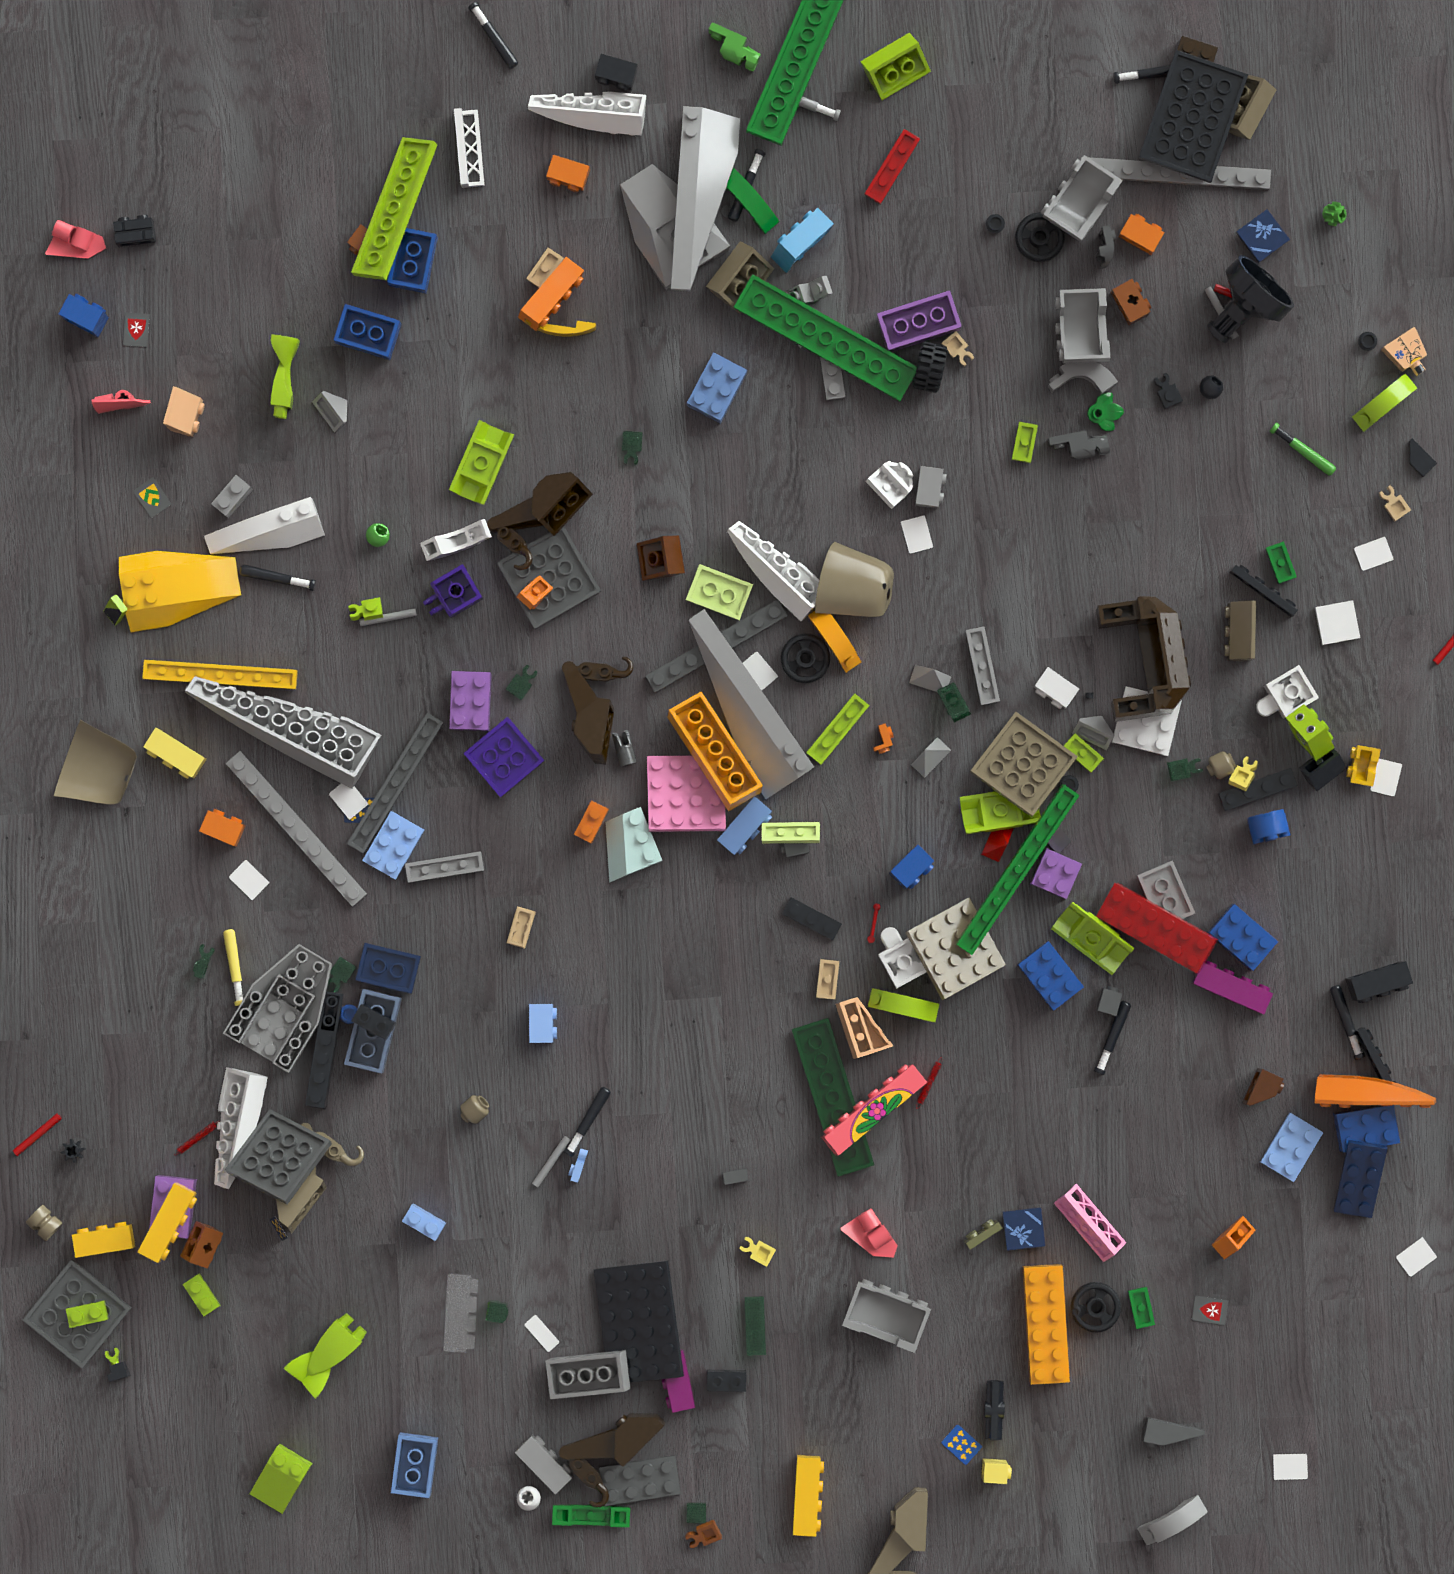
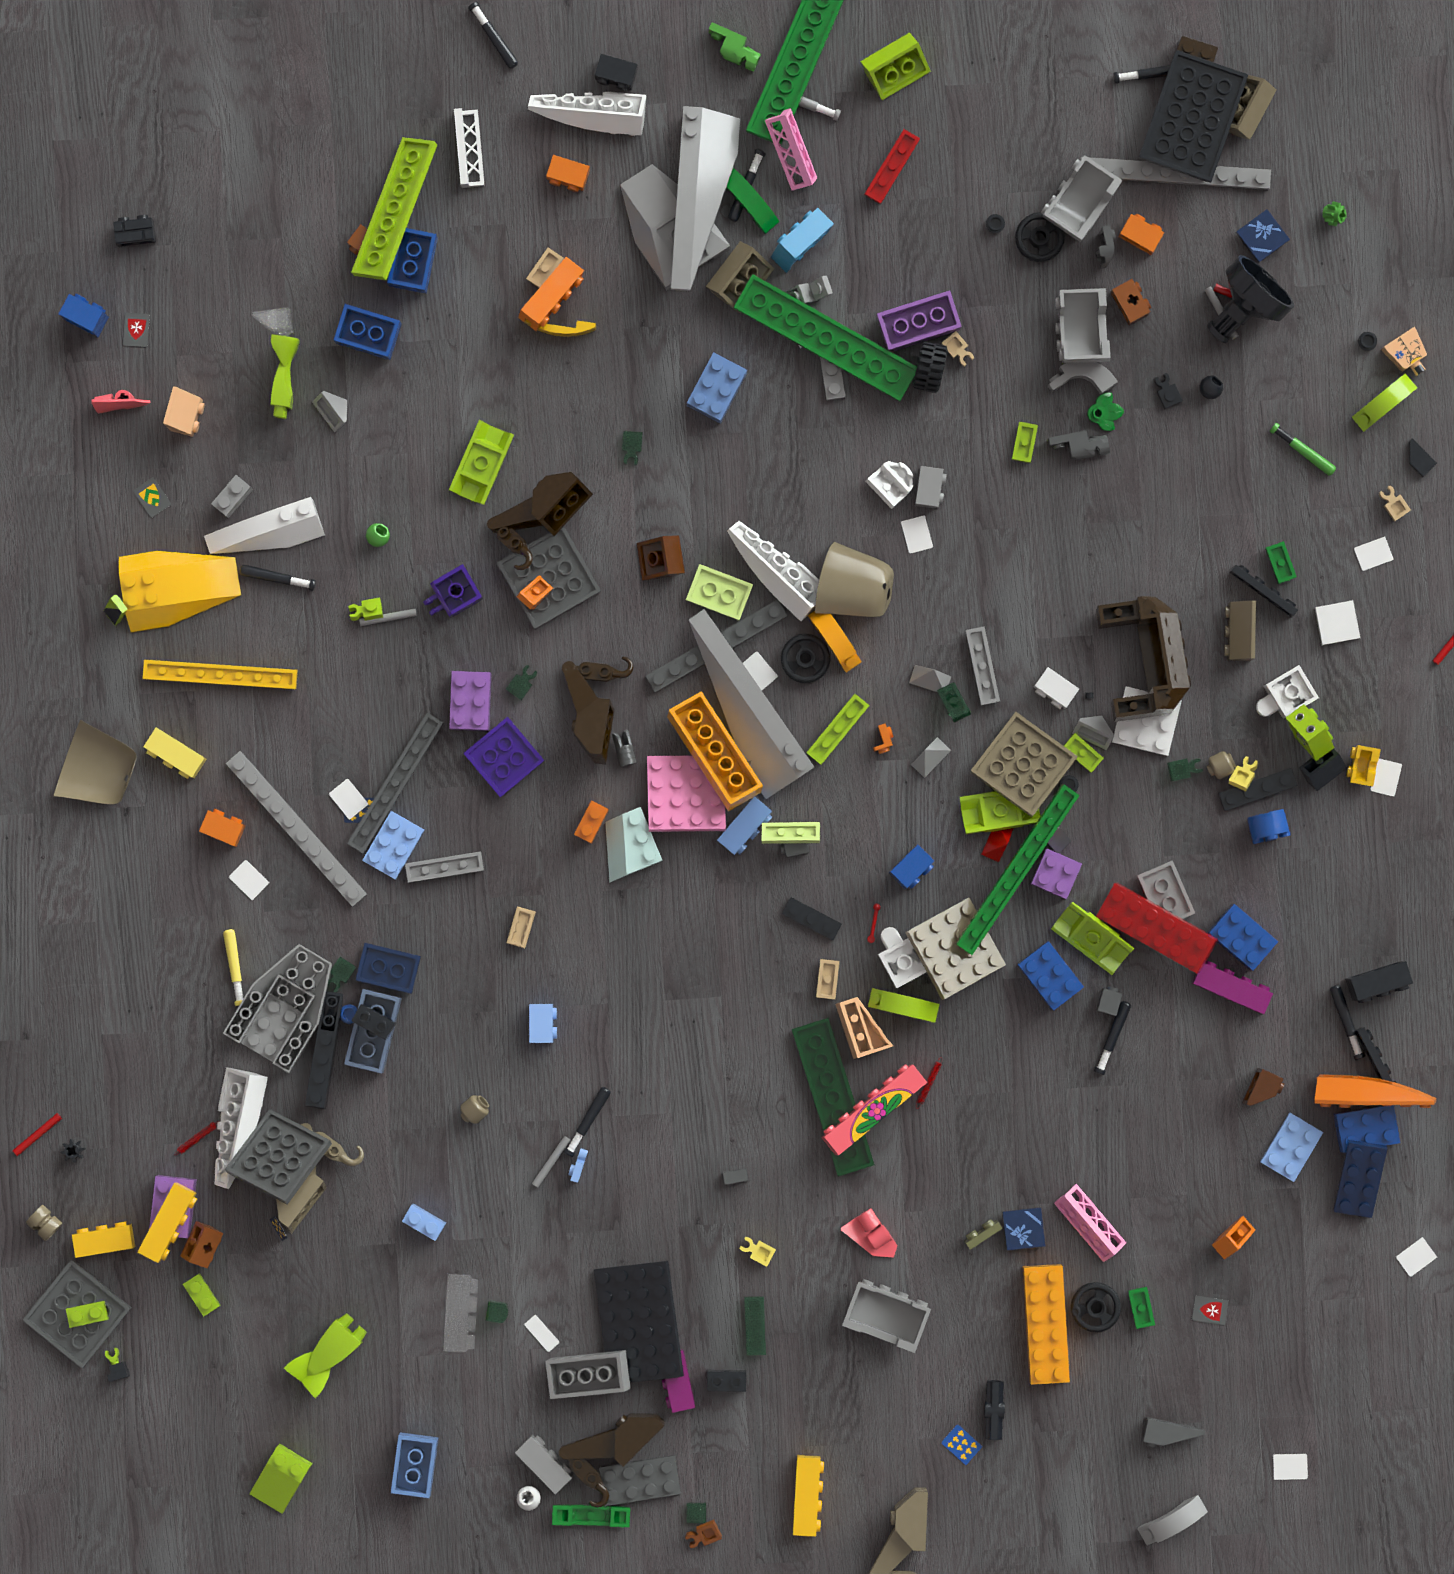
(74, 242): coral panel -> none
(201, 966): clear green plate -> none
(276, 320): none -> clear slope
(314, 738): light grey wedge -> none
(456, 541): white arch -> none
(797, 146): none -> bright pink fence
(995, 1471): light yellow brick -> none

